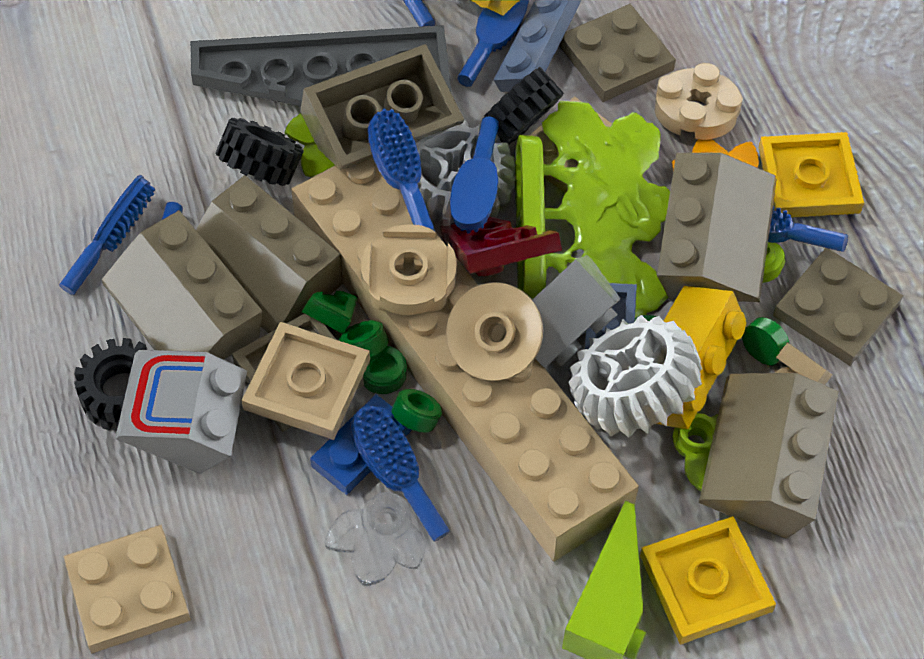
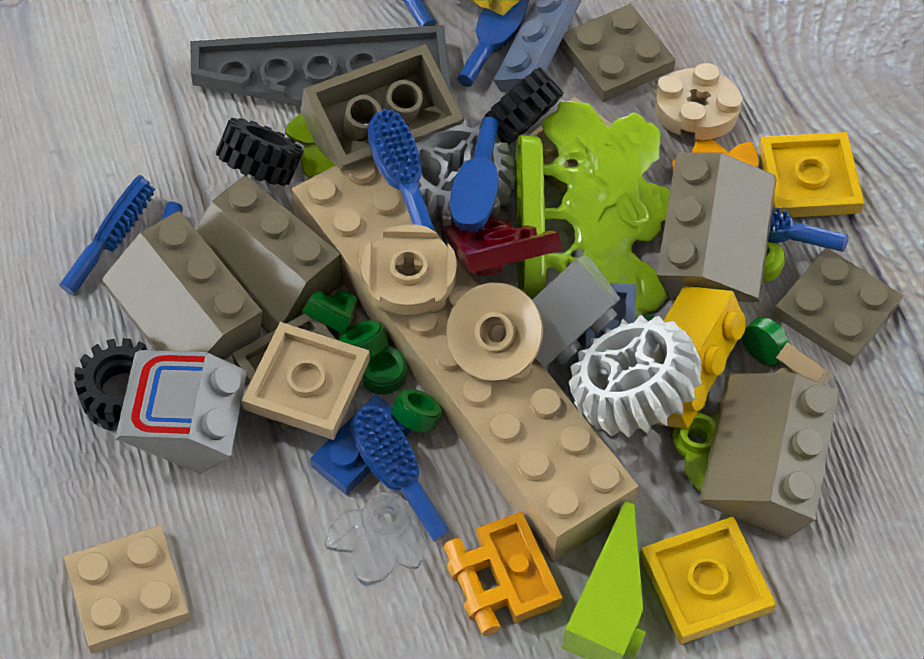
(517, 567): none -> light orange plate

